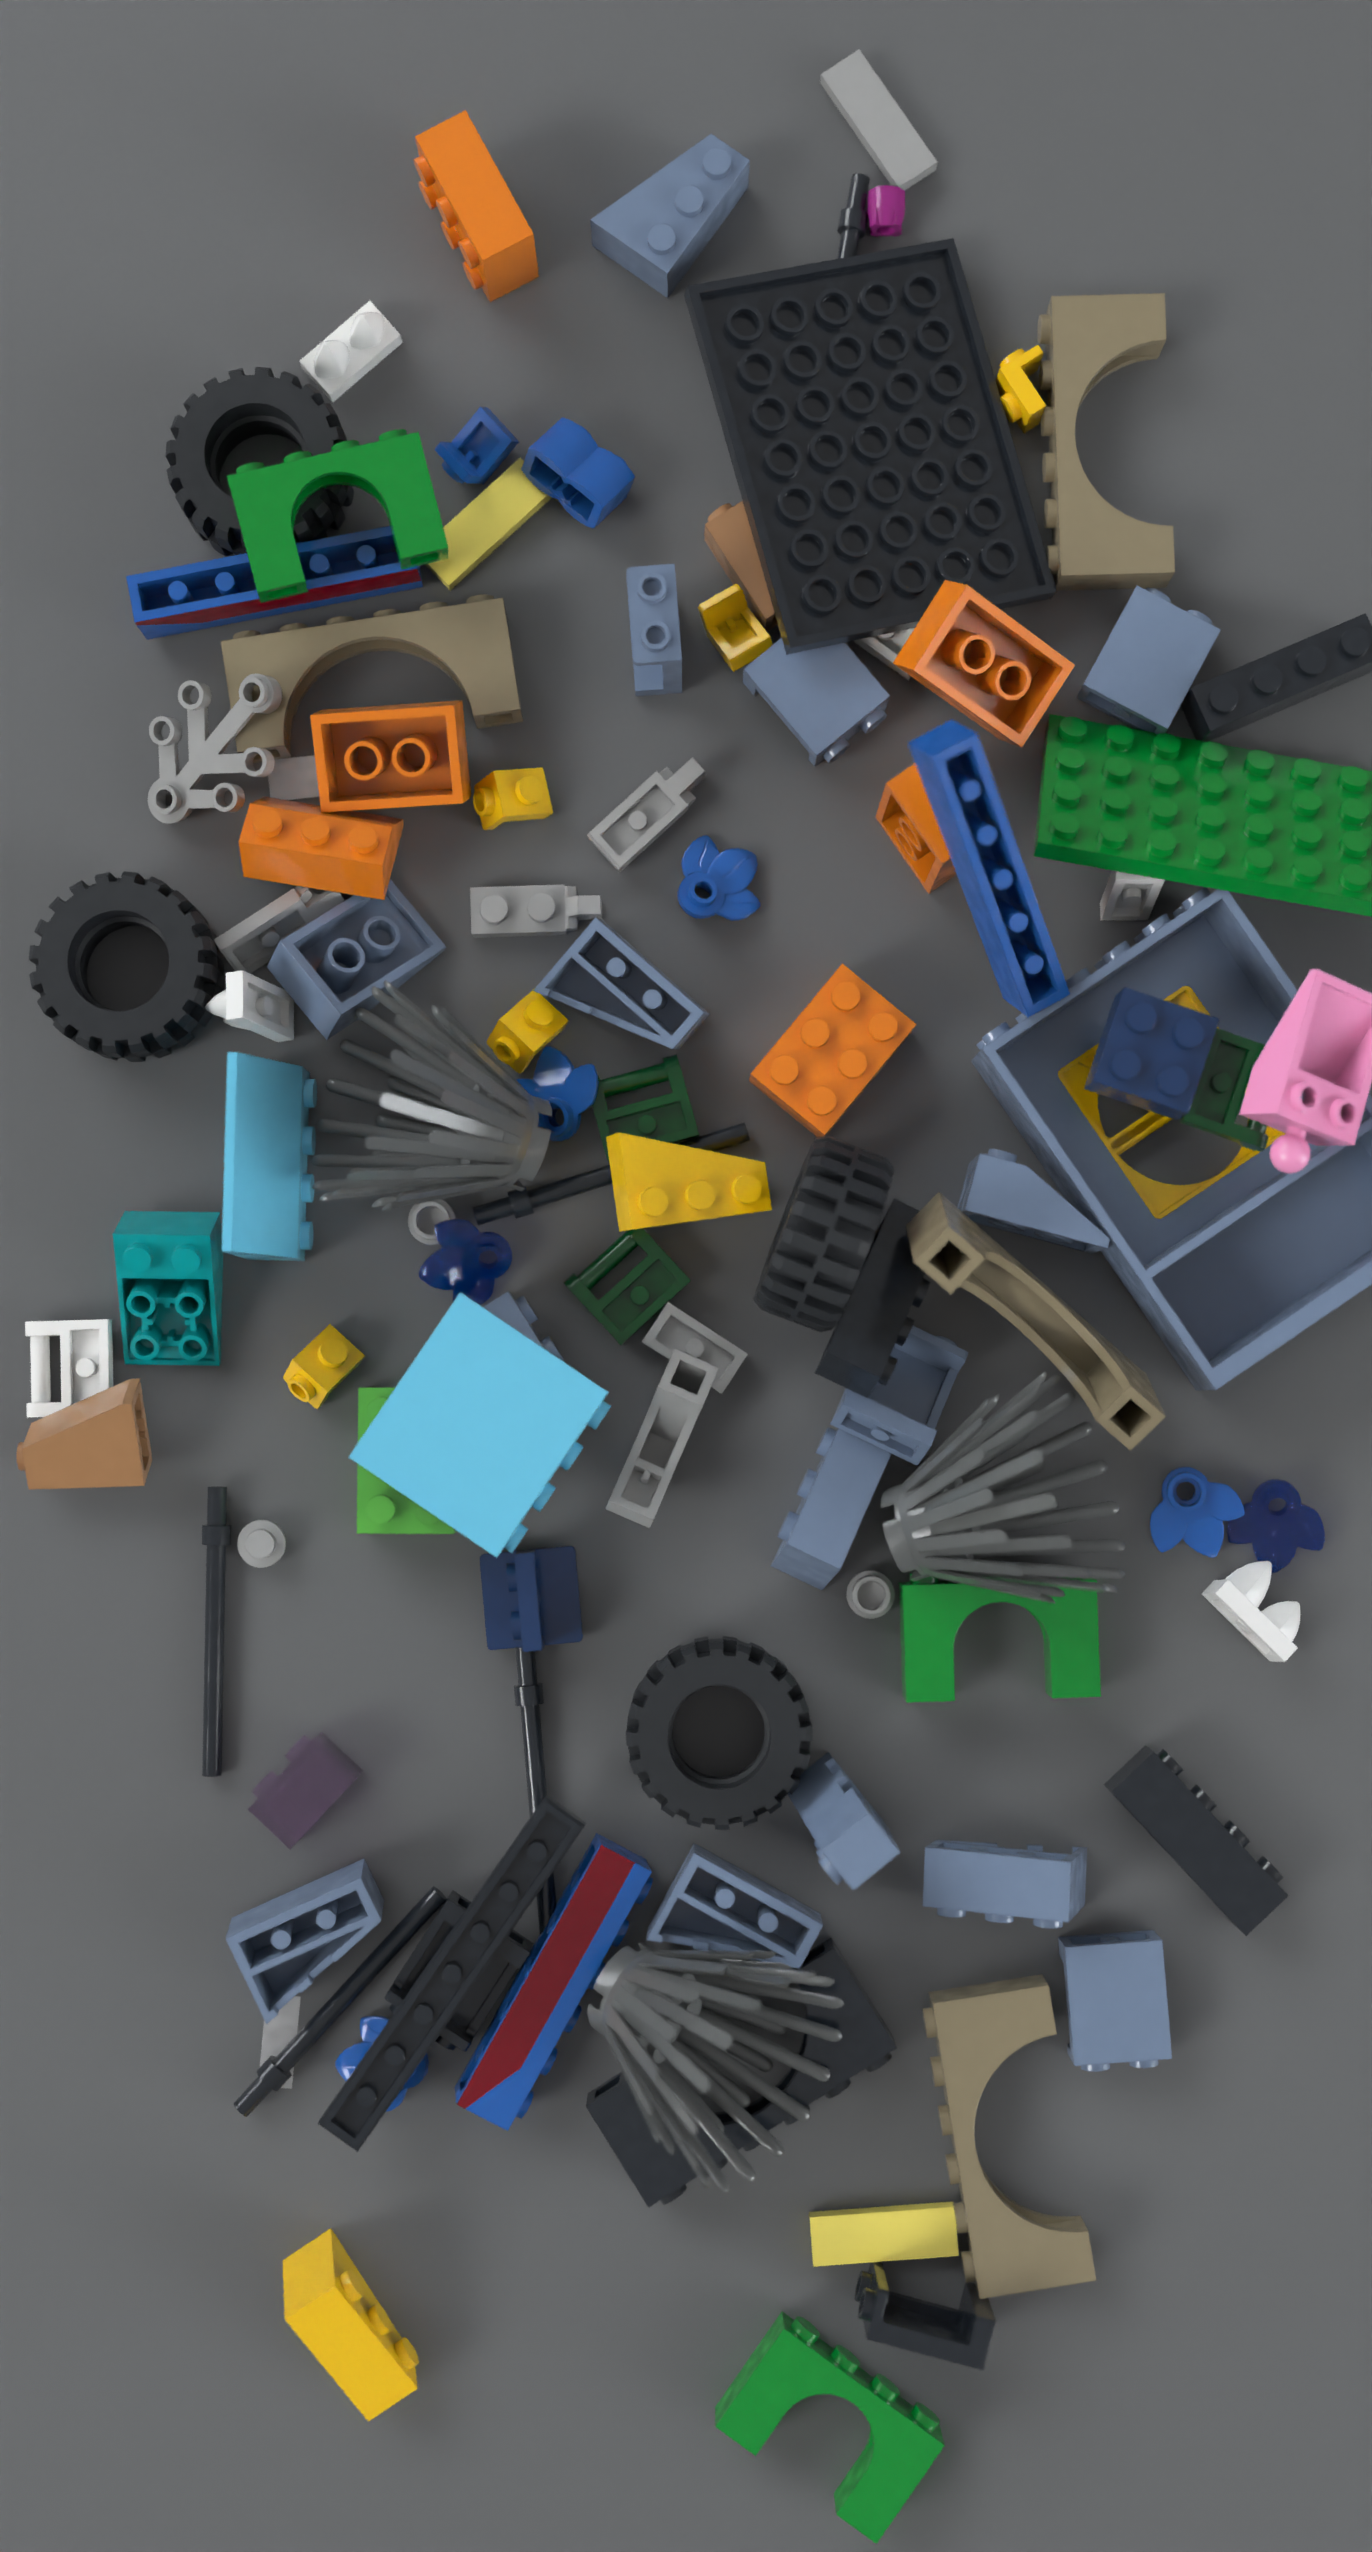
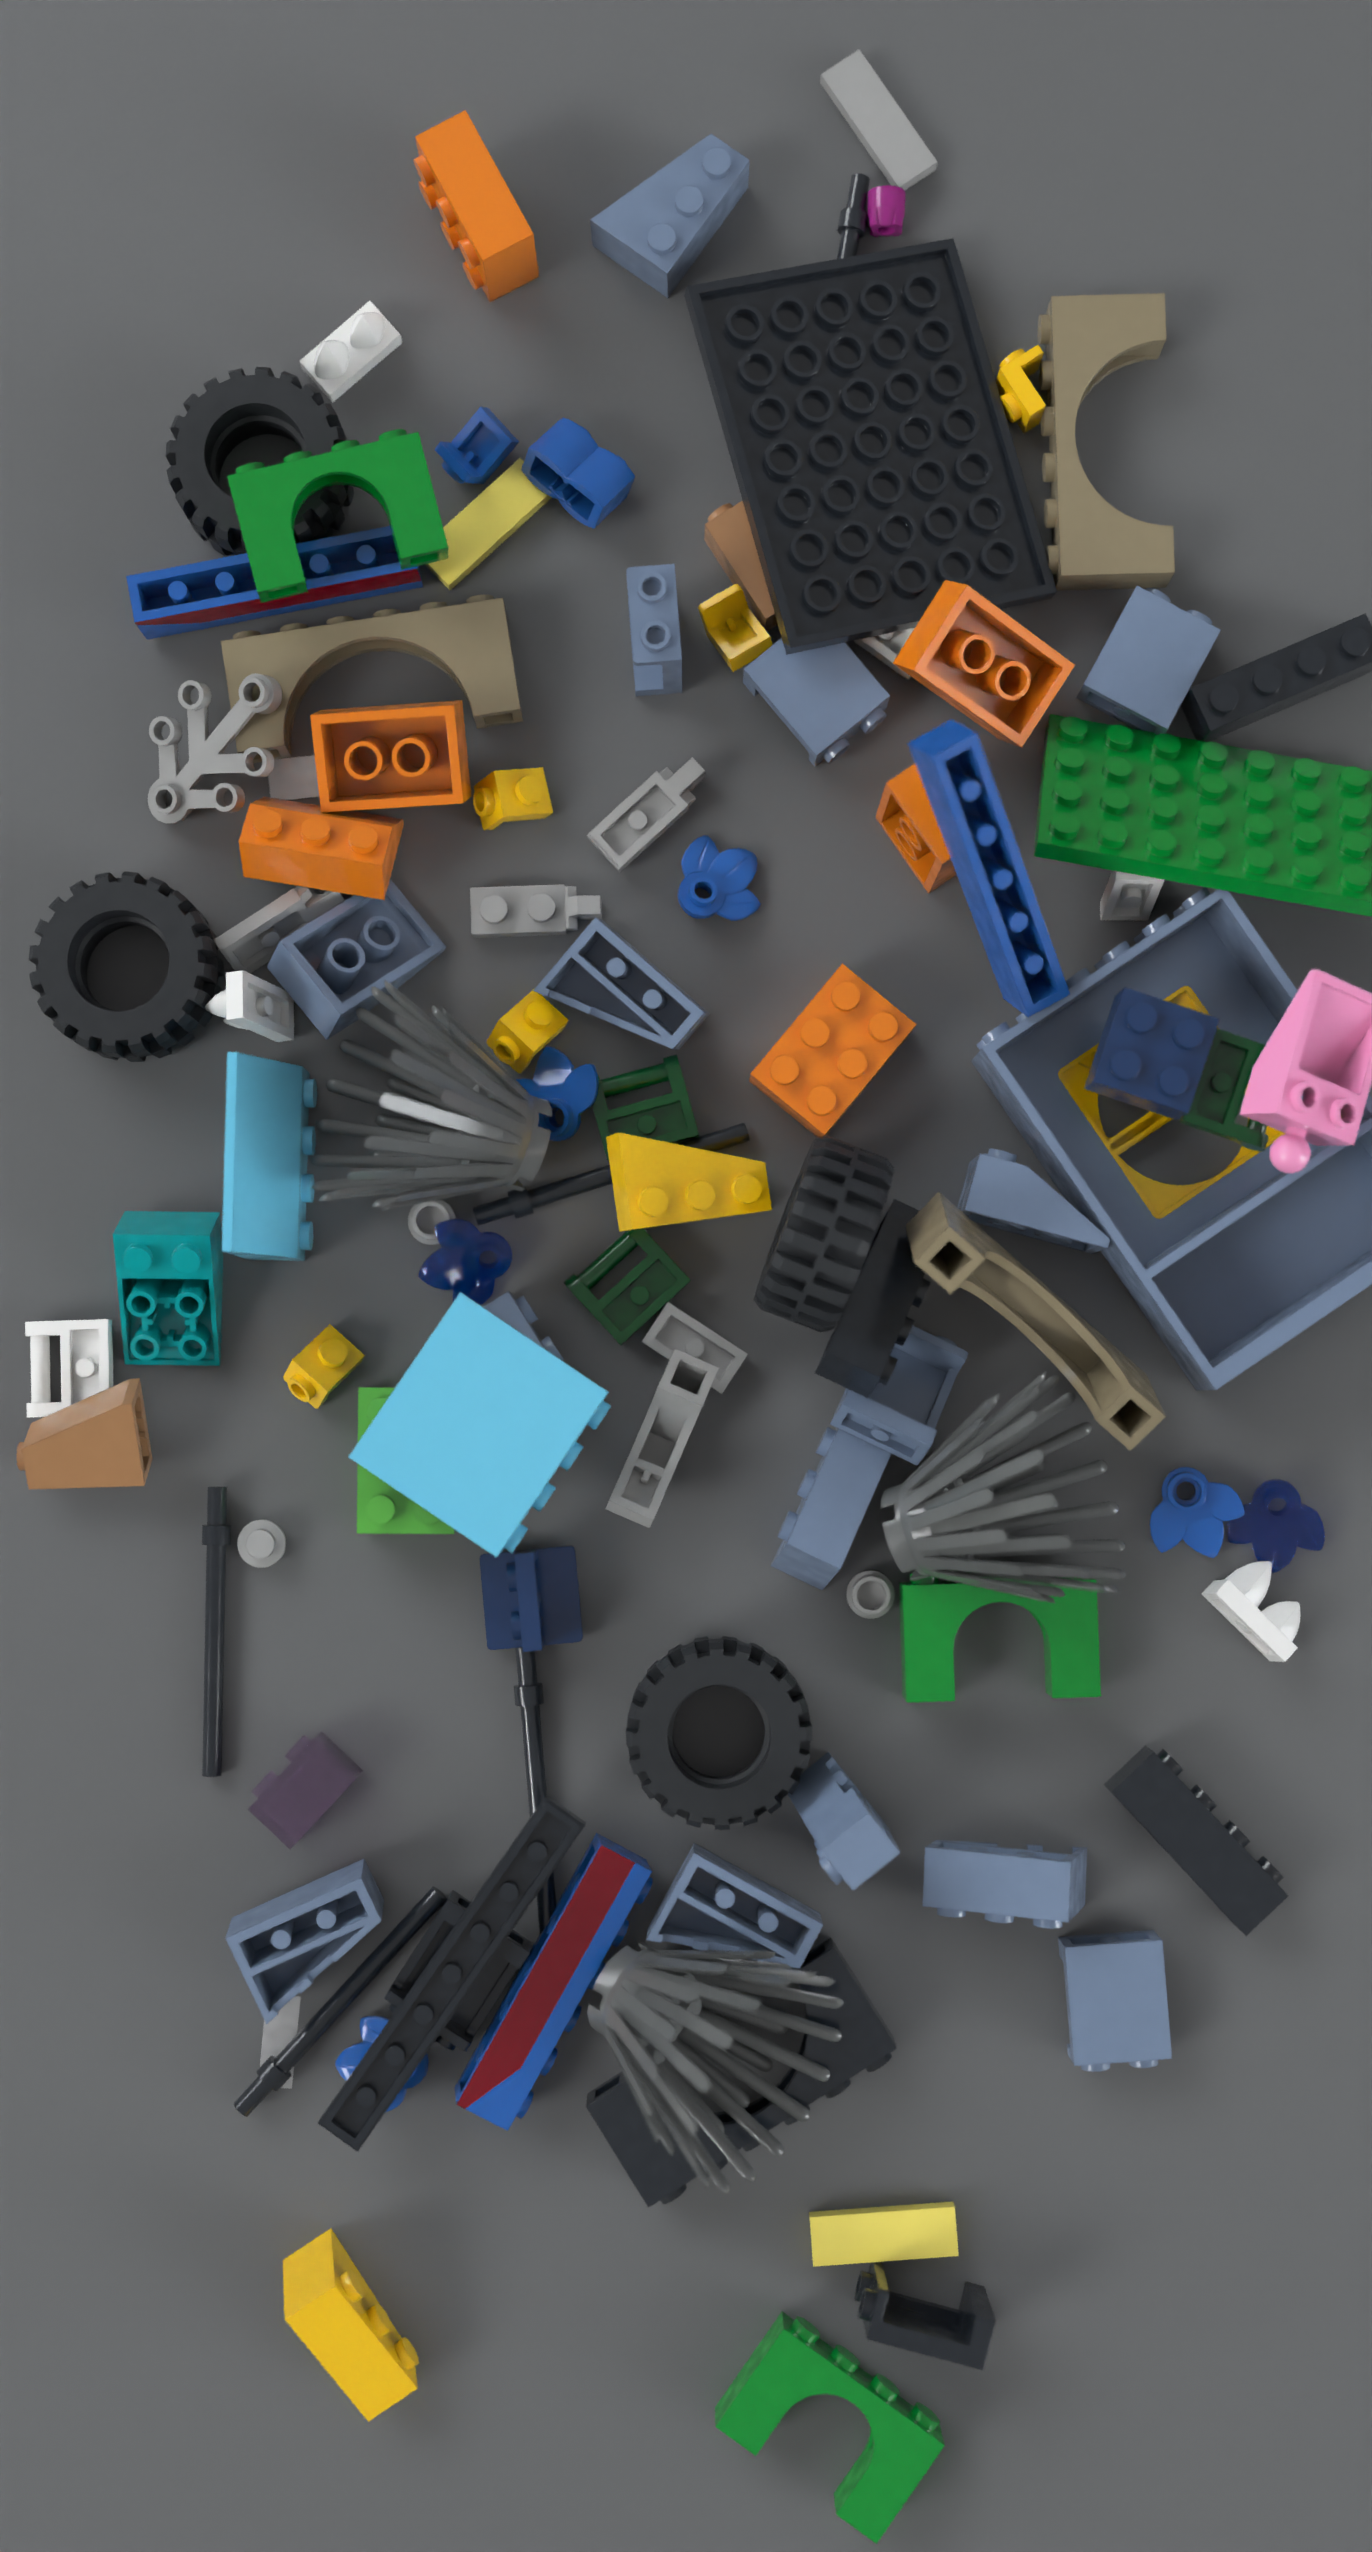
(1007, 2242): dark tan arch -> none

